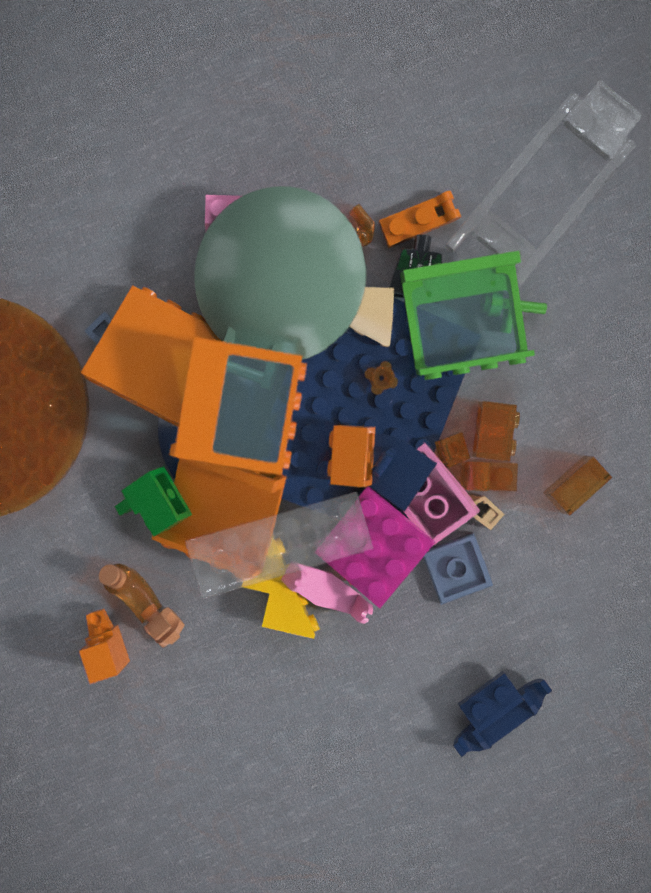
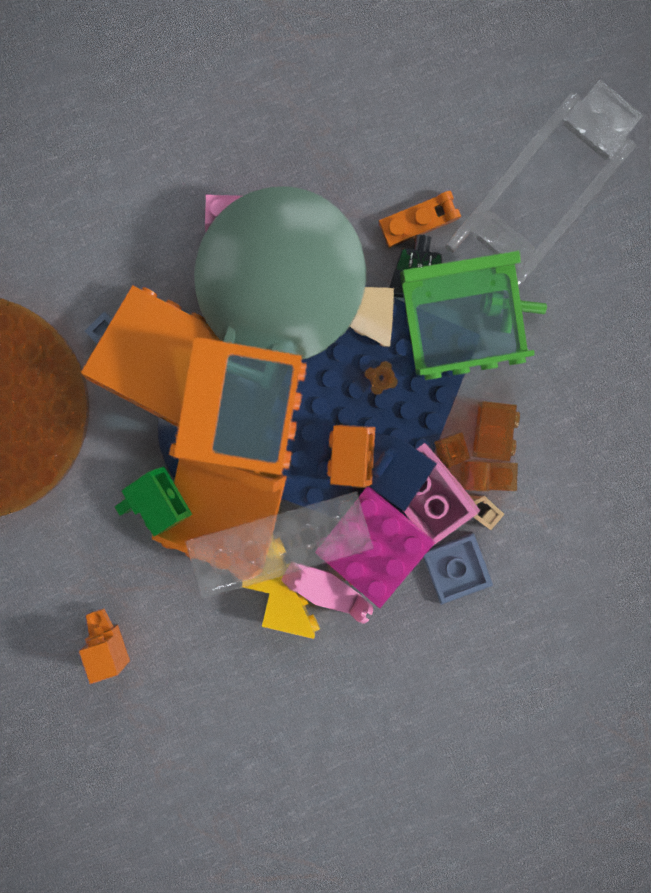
(141, 599): piece -> none
(365, 226): clear orange arm -> none
(497, 710): dark blue plate -> none
(577, 485): clear orange panel -> none

